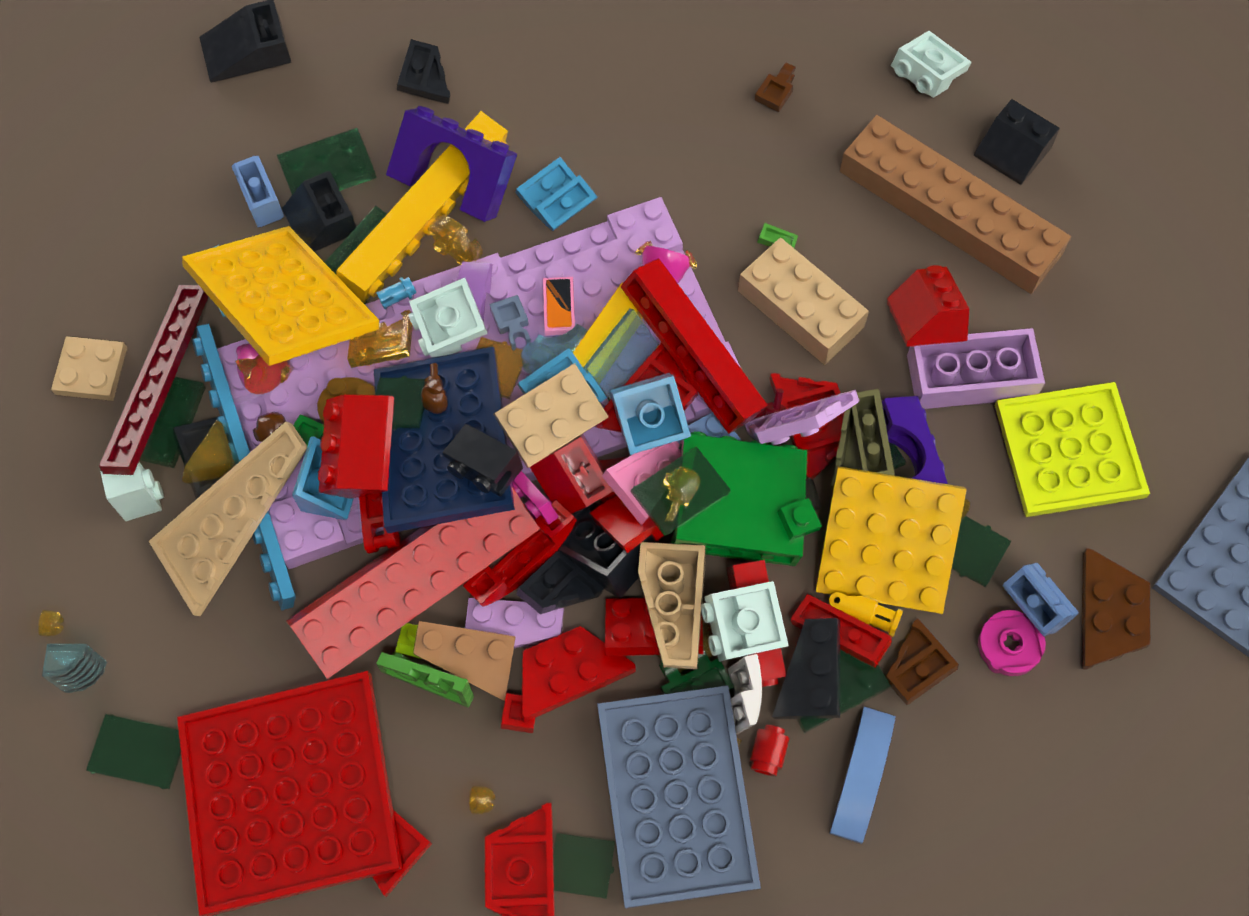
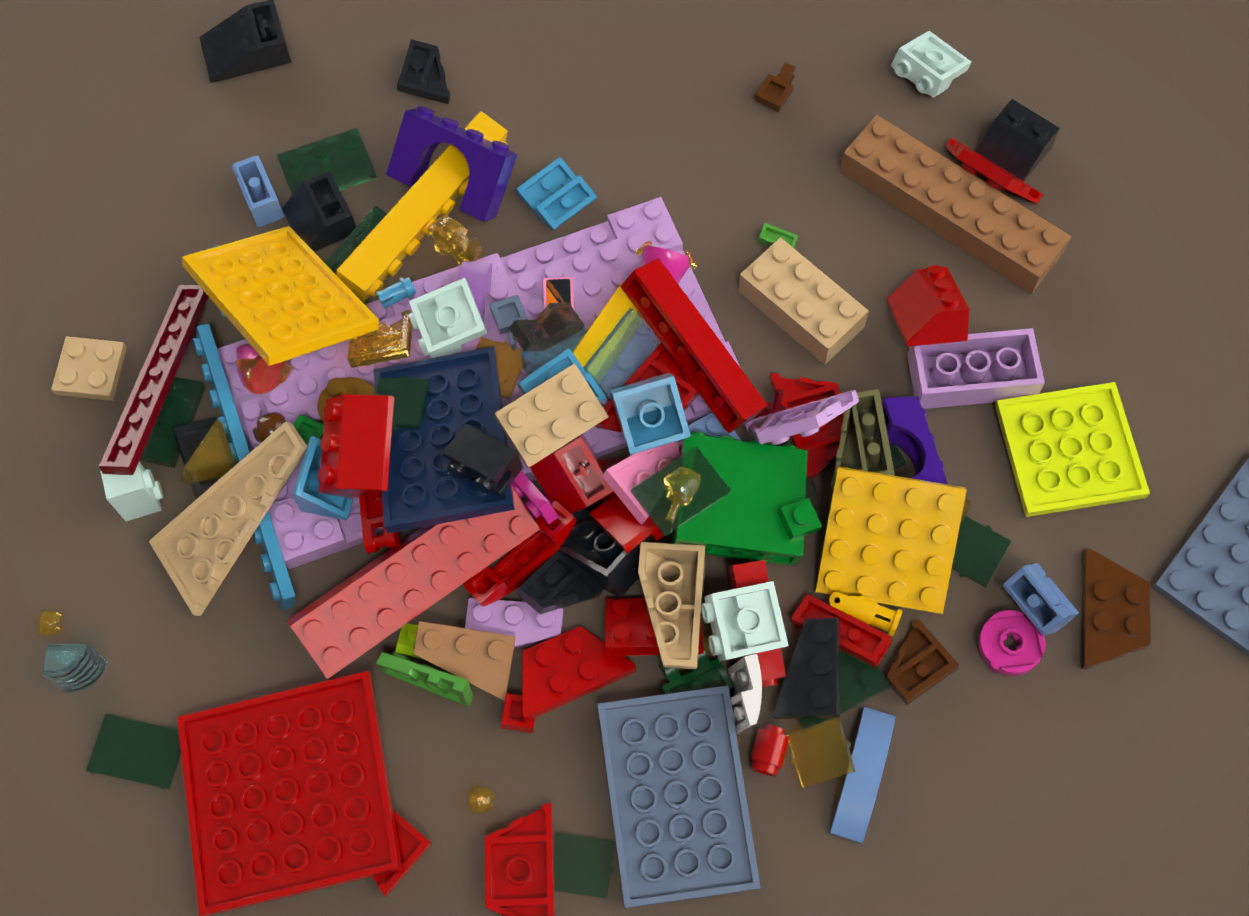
(433, 394): reddish brown piece -> none
(551, 327): none -> clear smoke slope
(821, 753): none -> clear yellow piece
(997, 176): none -> red wing

